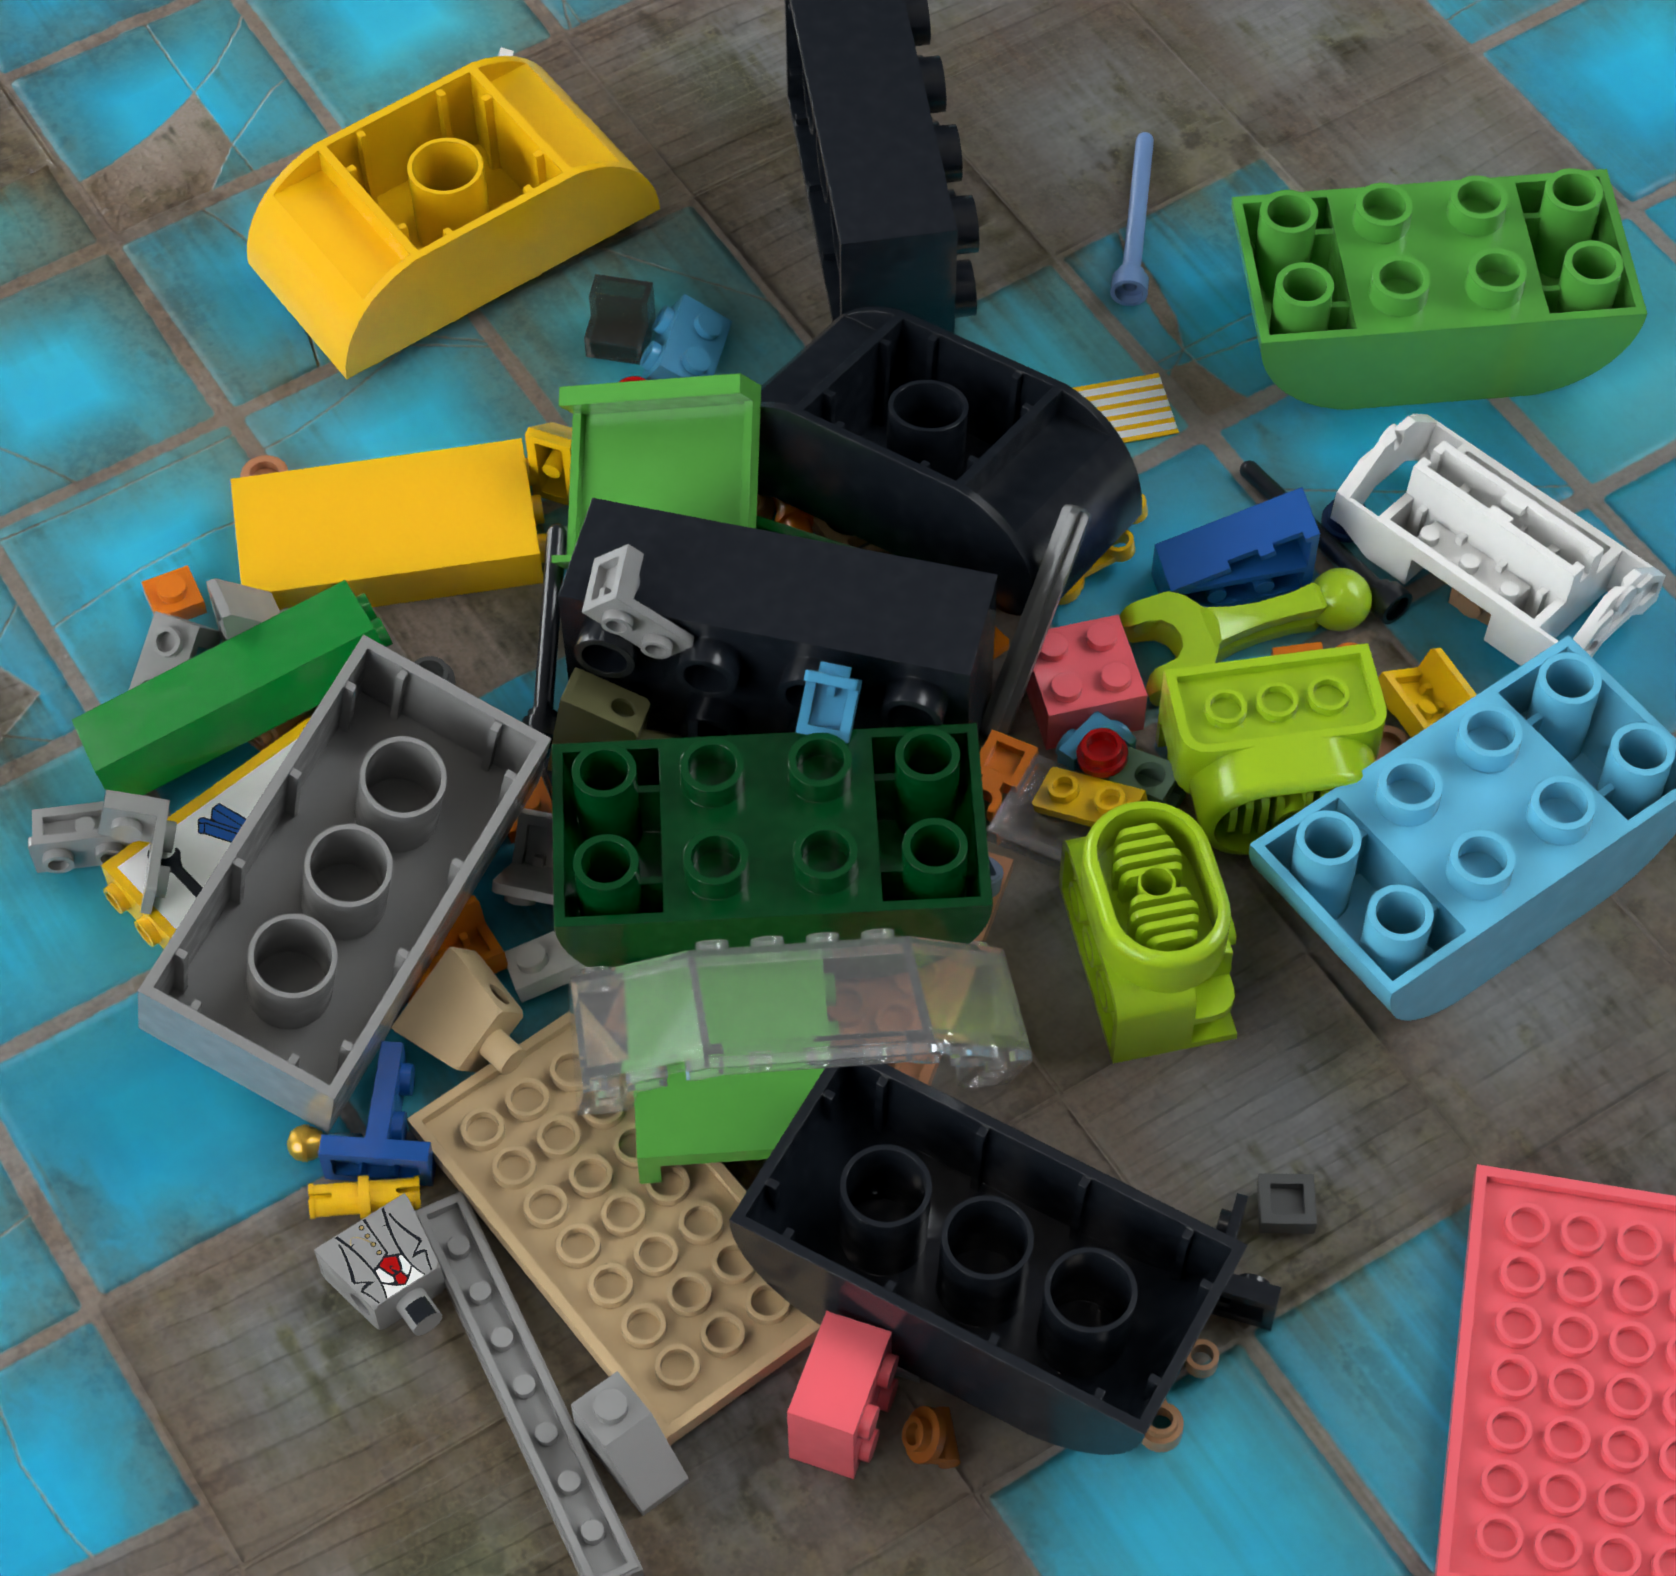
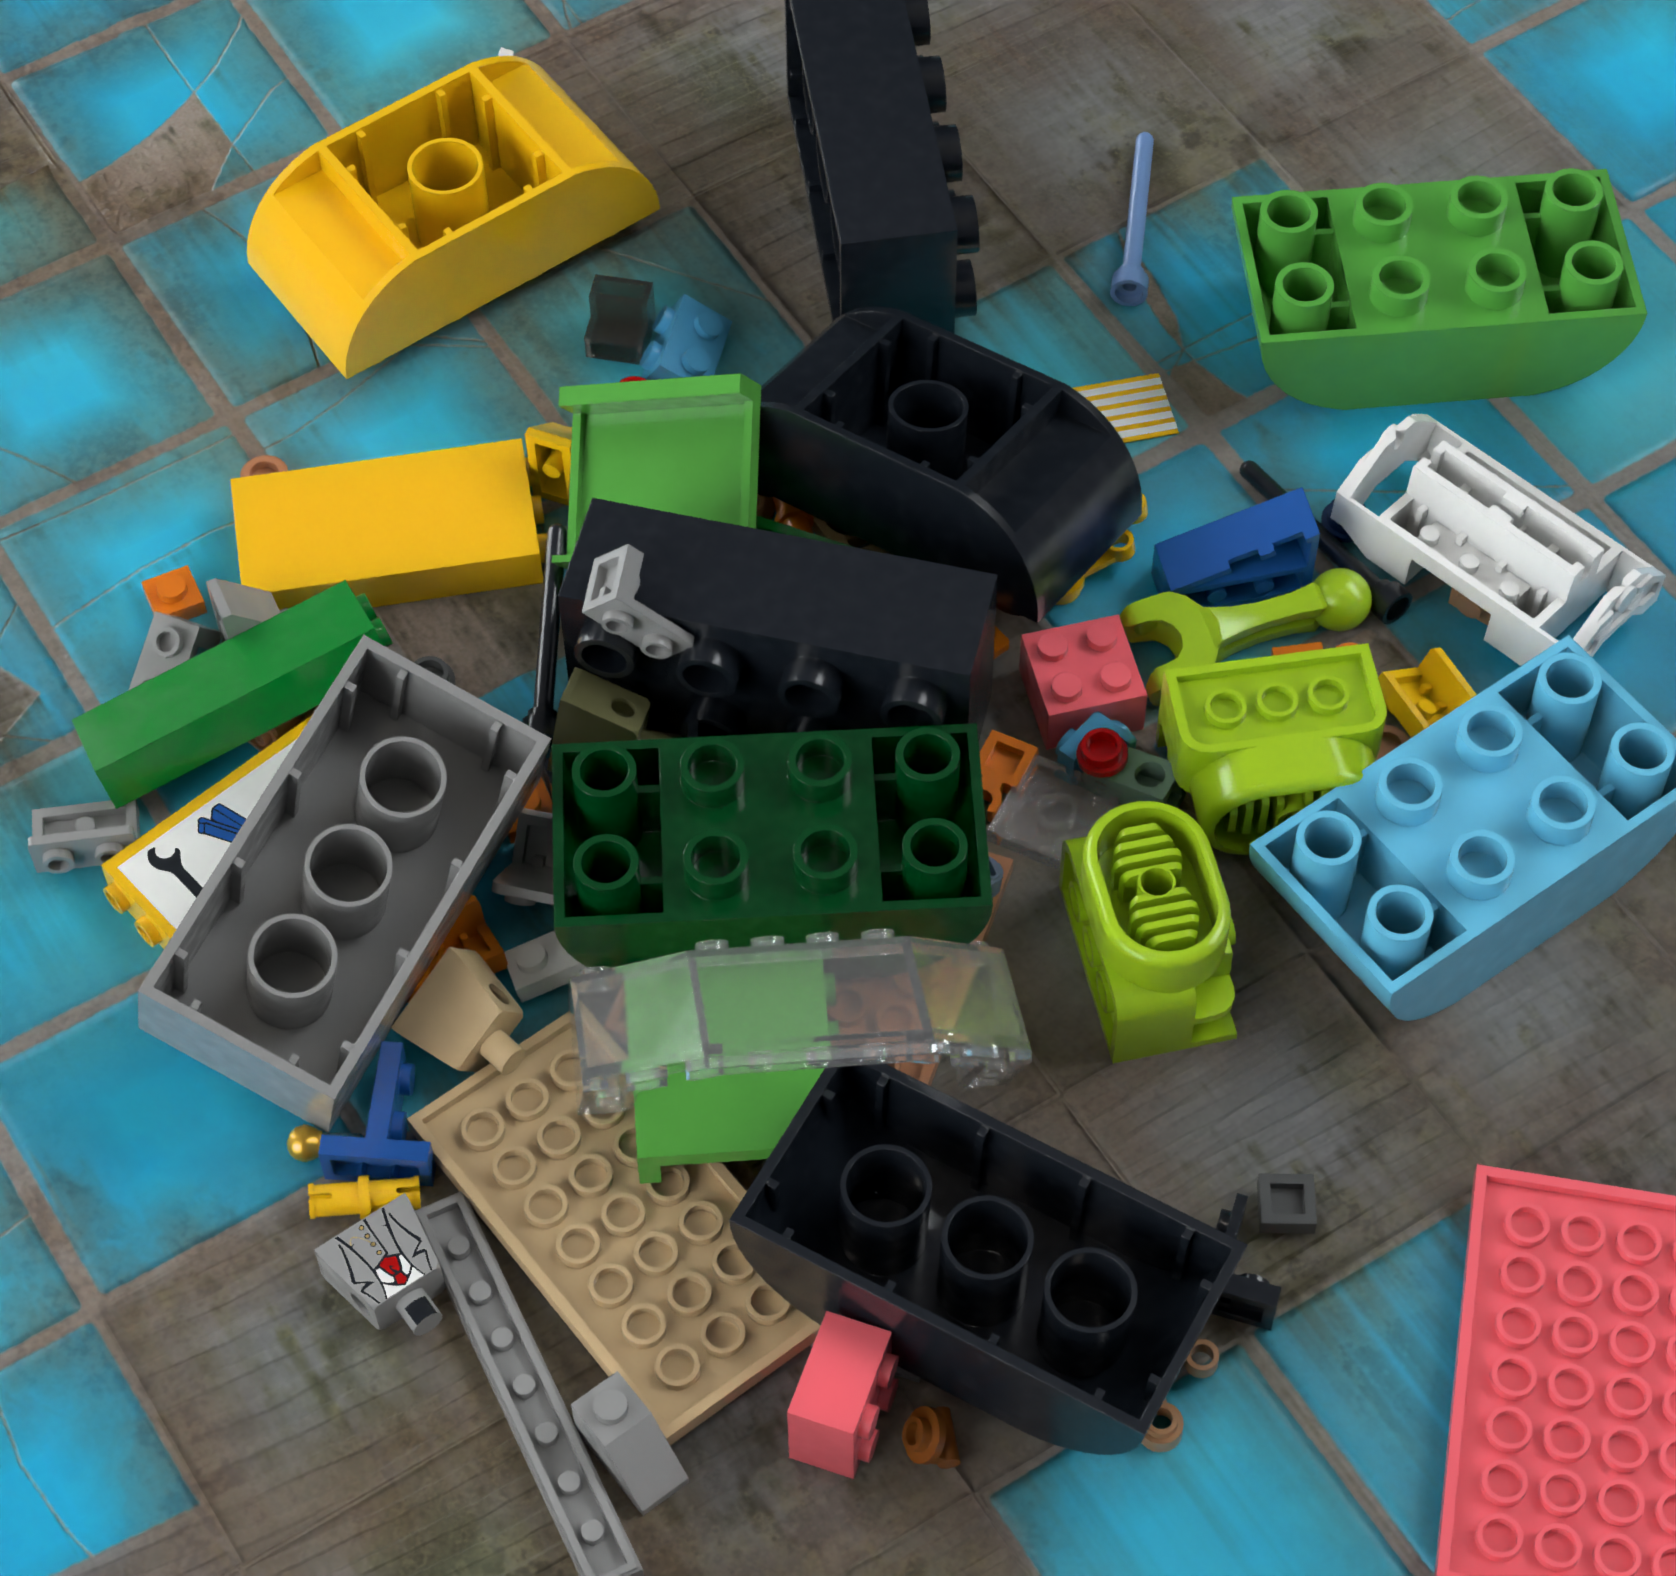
(144, 819): light grey bracket -> none
(829, 701): dark azure bracket -> none
(1036, 619): dark grey axle -> none
(1081, 796): yellow bracket -> none

